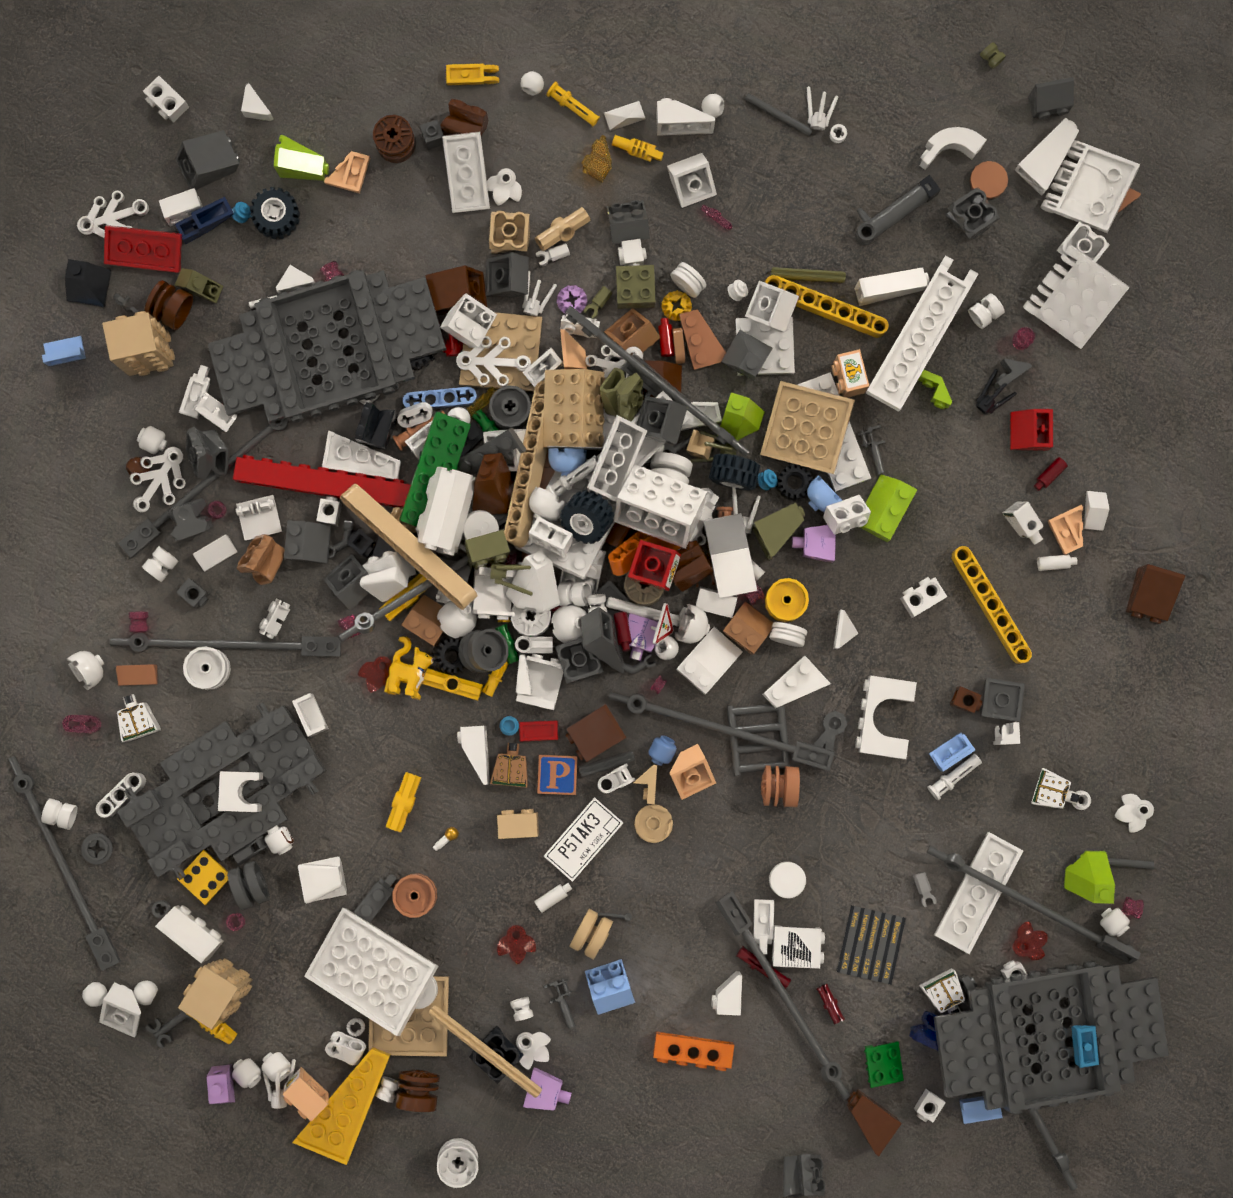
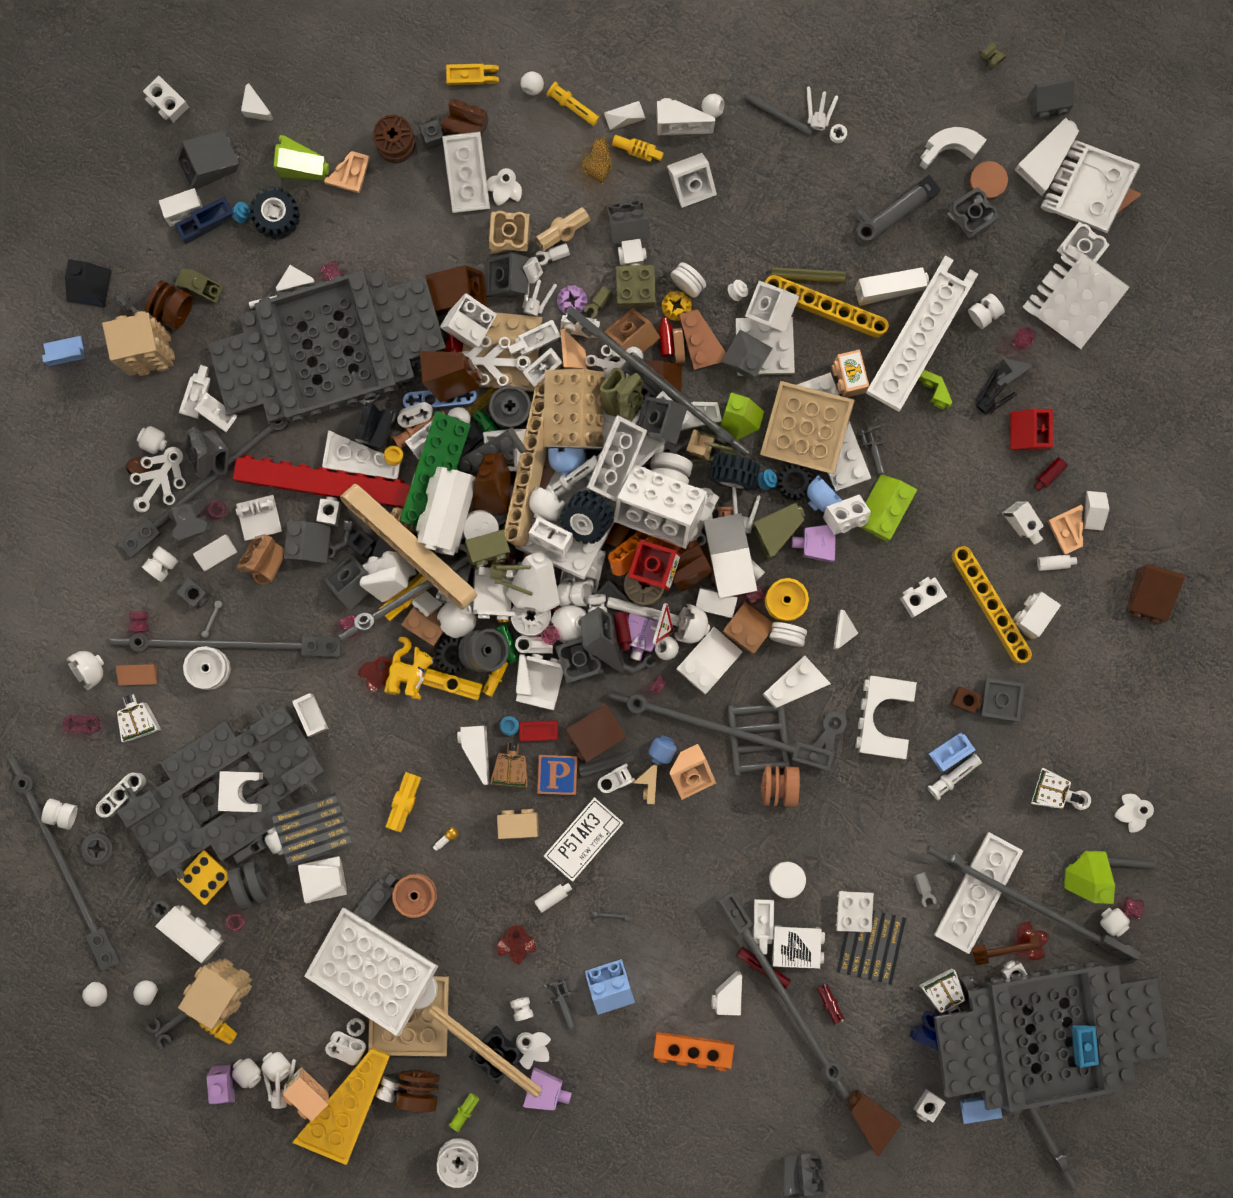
(109, 216): white plant -> none
(121, 1010): white slope -> none
(142, 248): red plate -> none
(218, 604): none -> light grey hinge
(276, 611): white hinge -> none
(311, 829): none -> sticker
(393, 455): none -> yellow tile
(426, 603): none -> white piece
(449, 374): none -> reddish brown slope
(464, 1112): none -> lime axle
(532, 270): none -> white tile
(535, 339): none -> white hinge
(546, 637): none -> clear pink bush
(592, 934): tan wheel -> none
(653, 823): tan tile -> none
(716, 215): clear pink piece -> none
(854, 911): none -> white hinge
(883, 1064): green hinge -> none
(982, 955): none -> reddish brown hinge
(1009, 734): white hinge -> none
(1036, 614): none -> white brick

